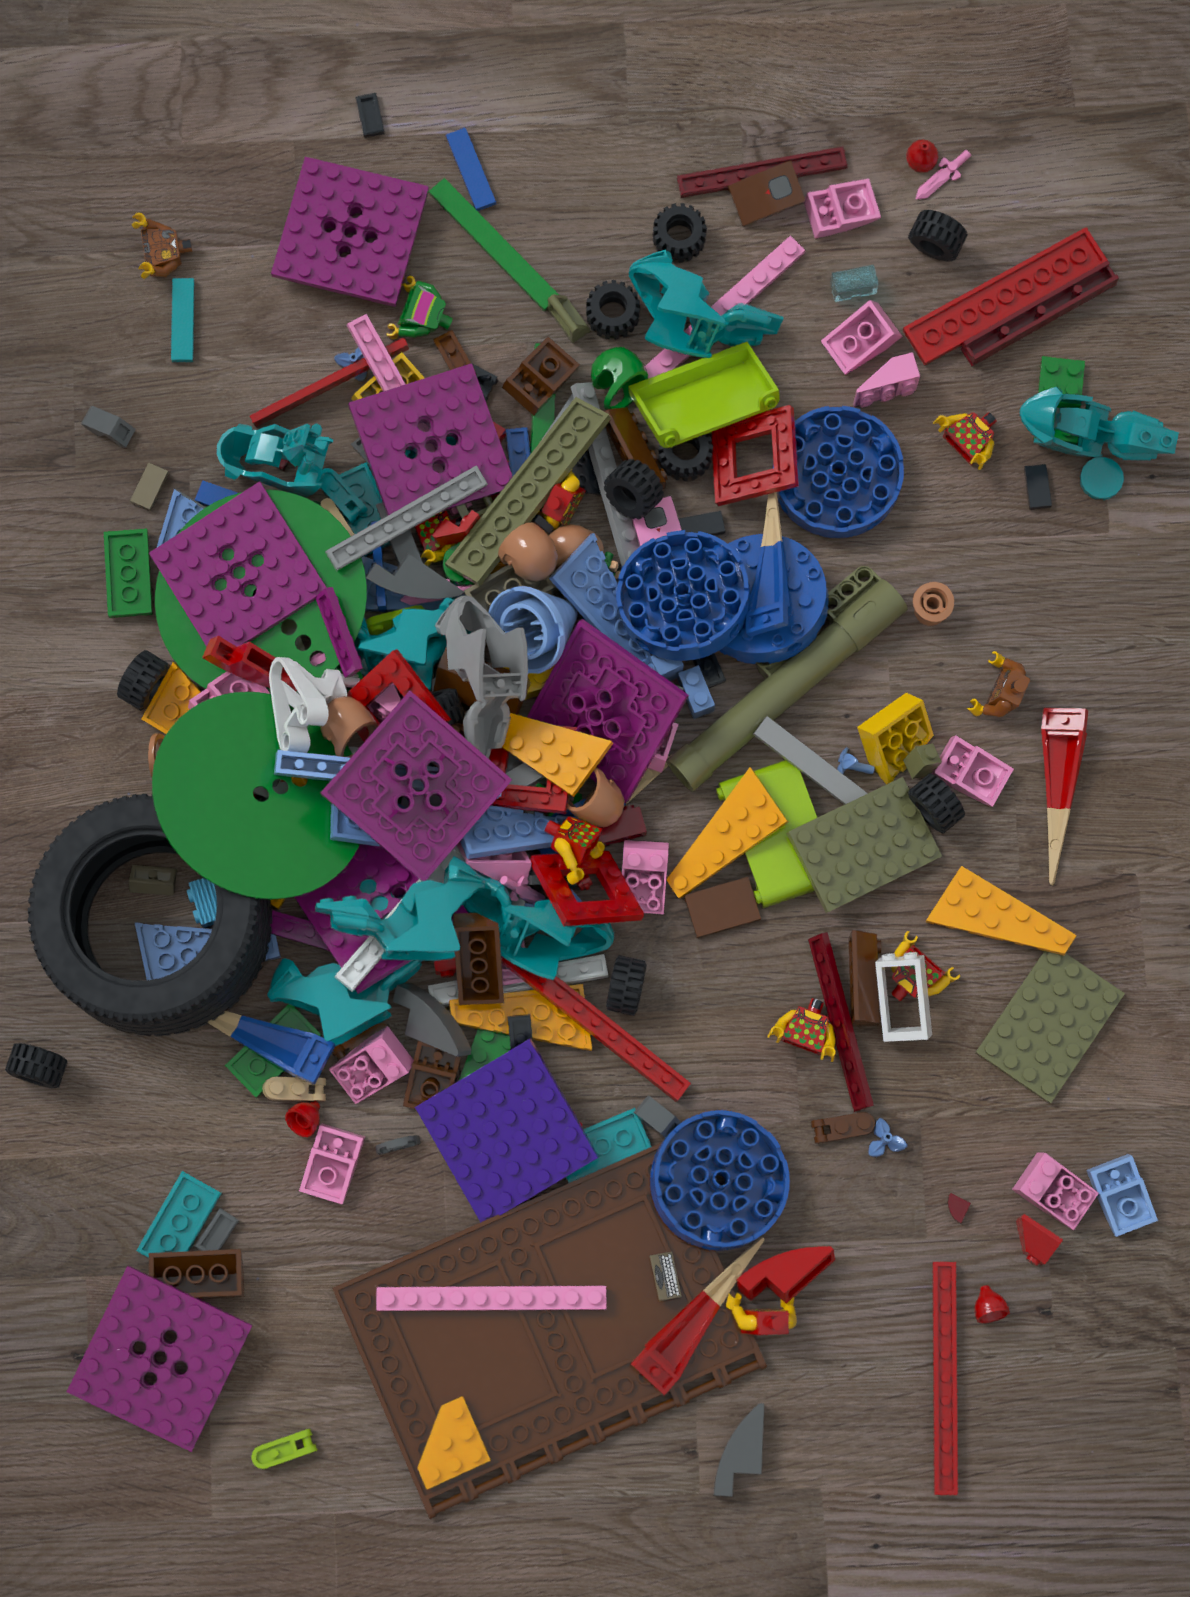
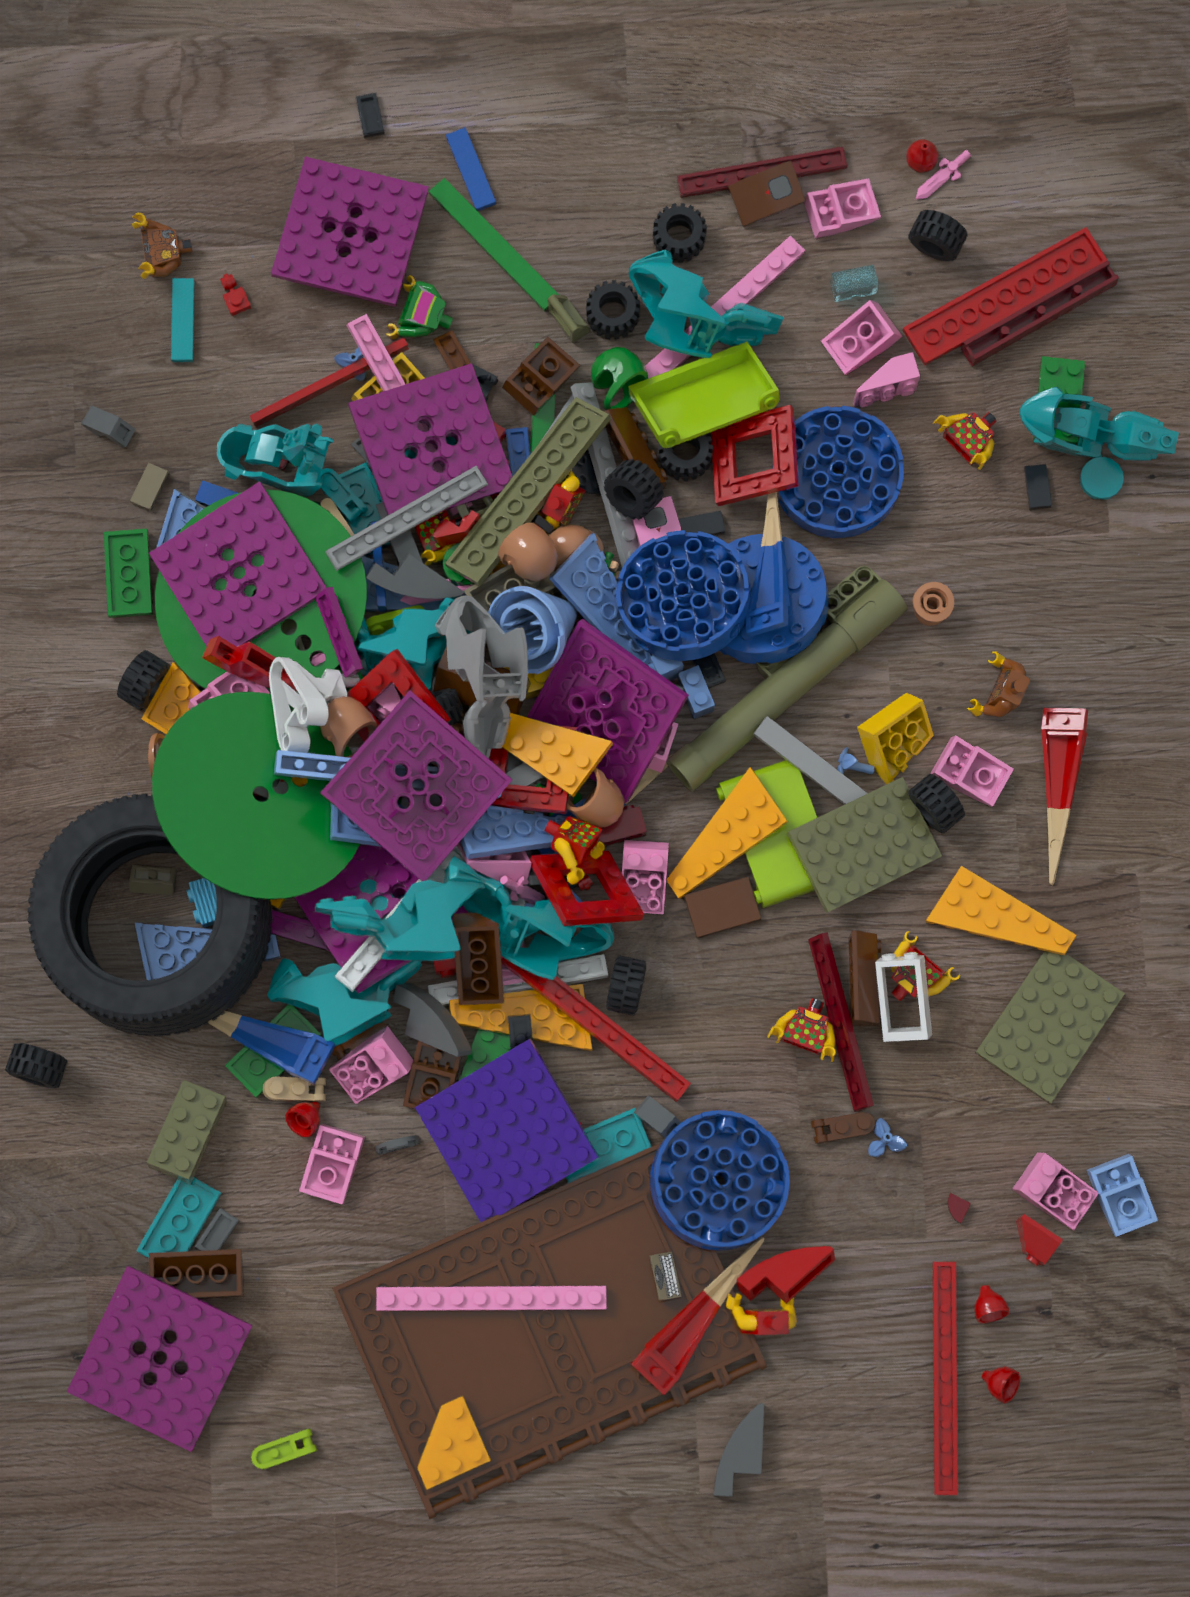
(186, 1132): none -> olive brick
(235, 299): none -> red plate
(922, 761): olive brick -> none
(1002, 1383): none -> red helmet

